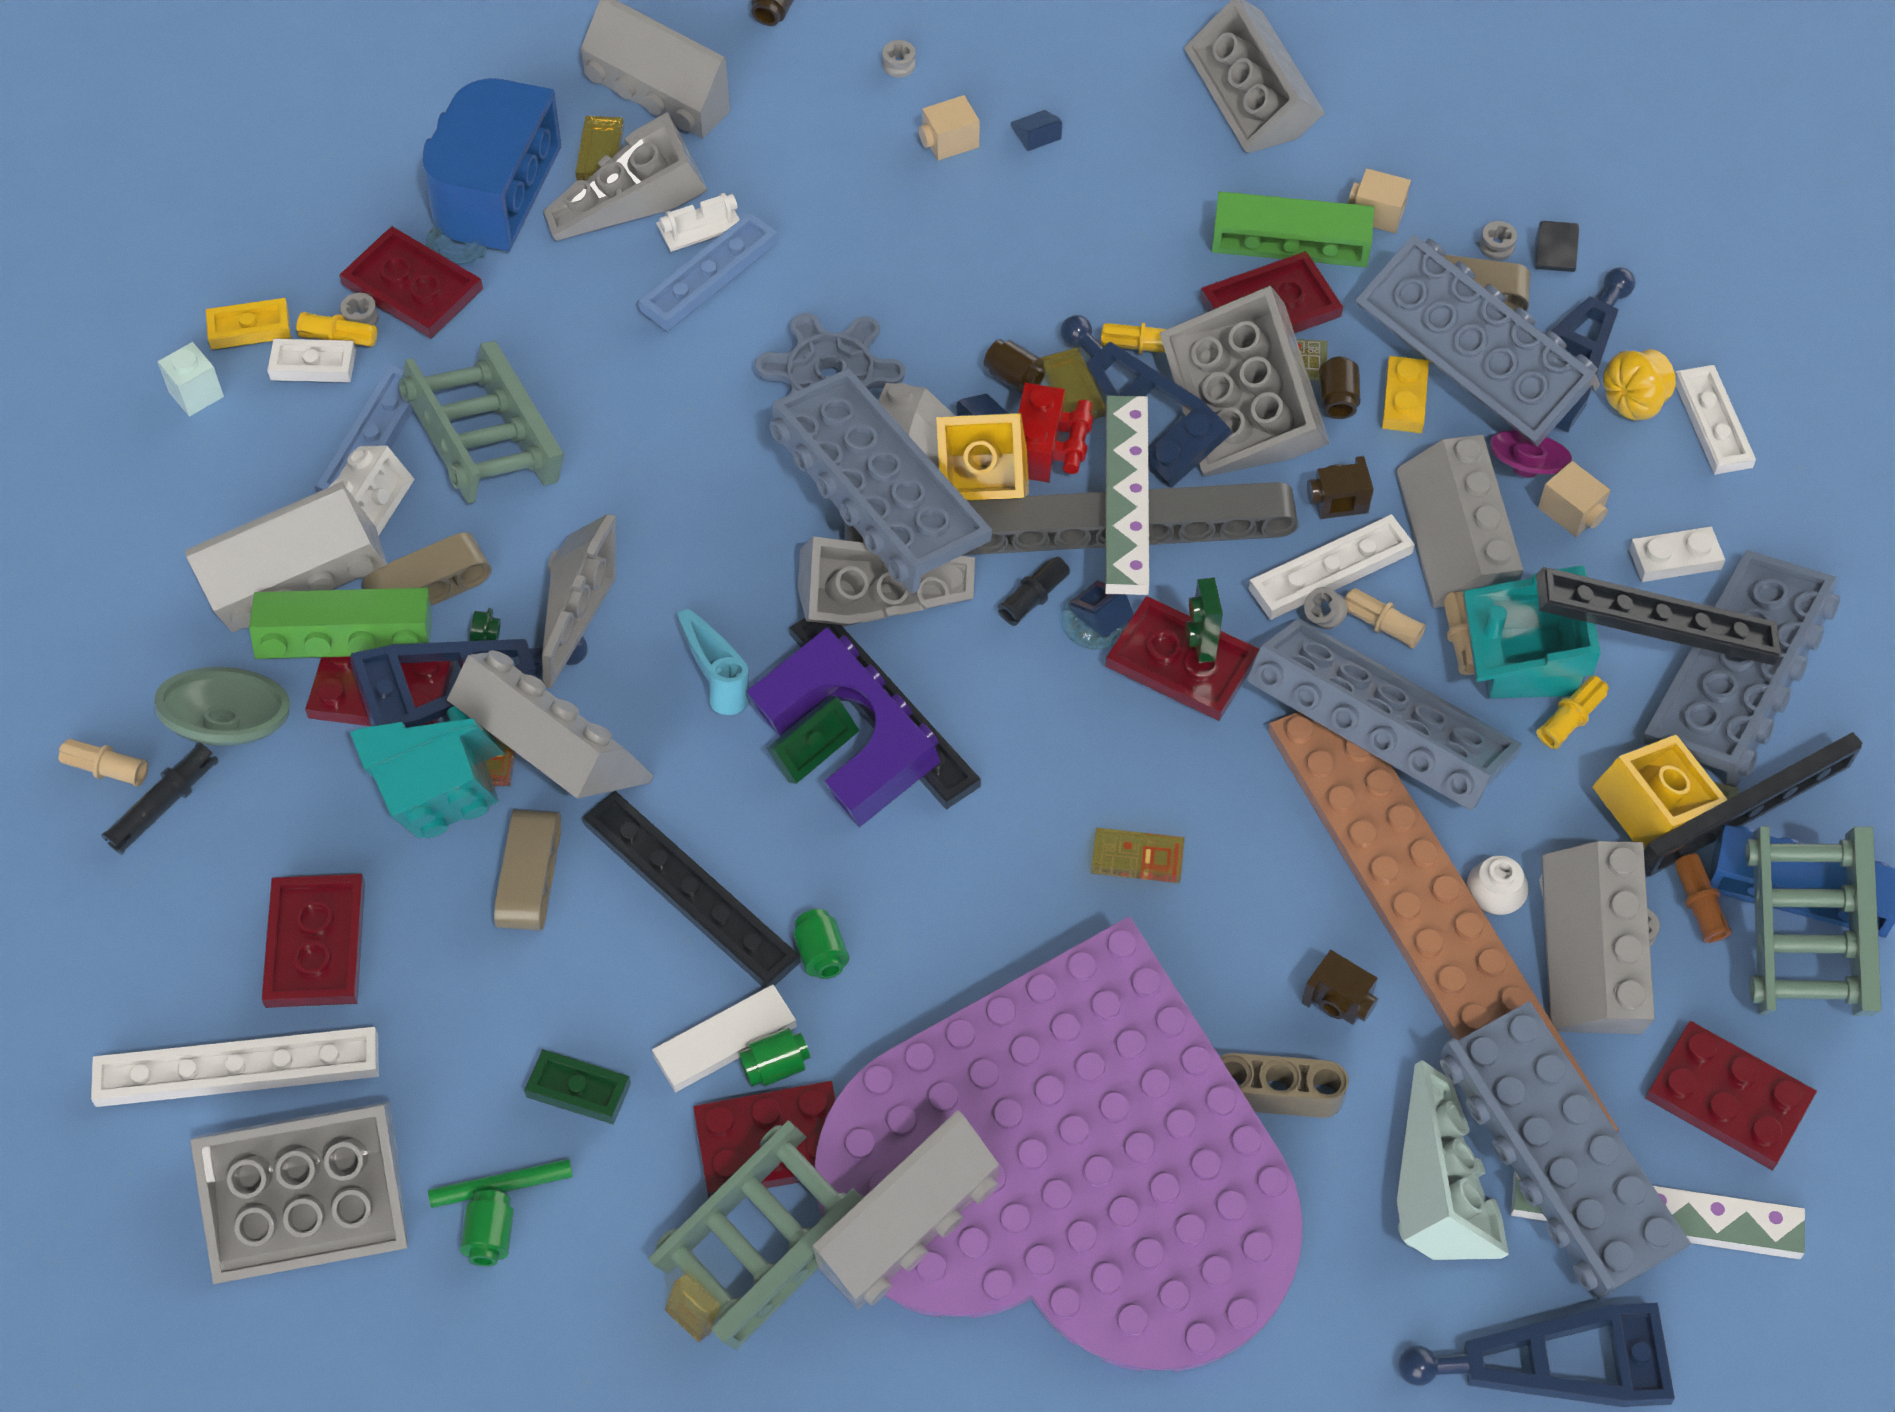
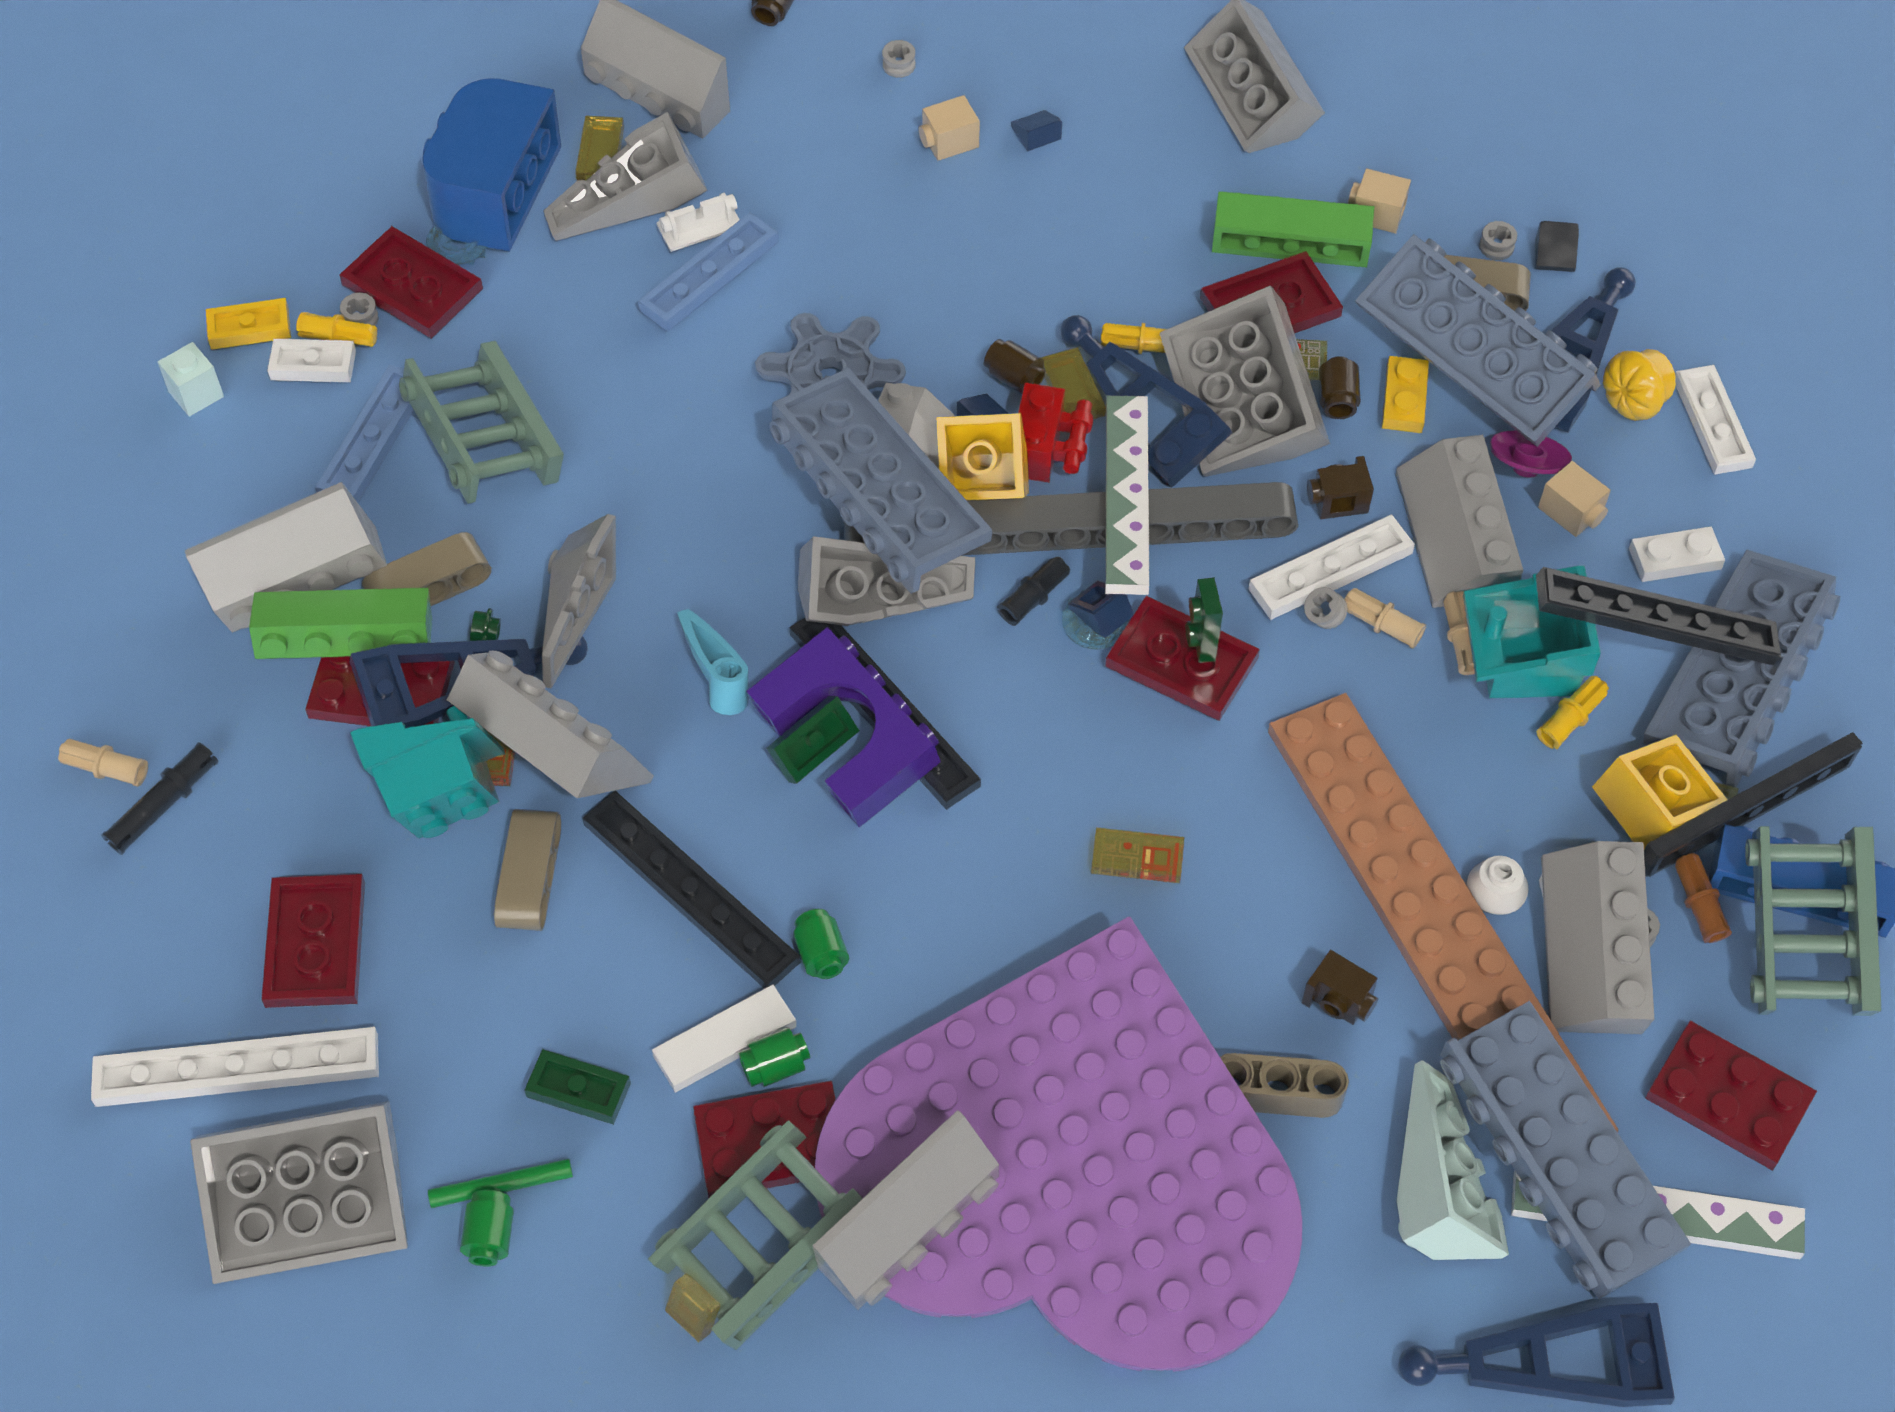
(221, 705): sand green dish -> none
(375, 482): white bracket -> none
(1382, 712): sand blue bracket -> none

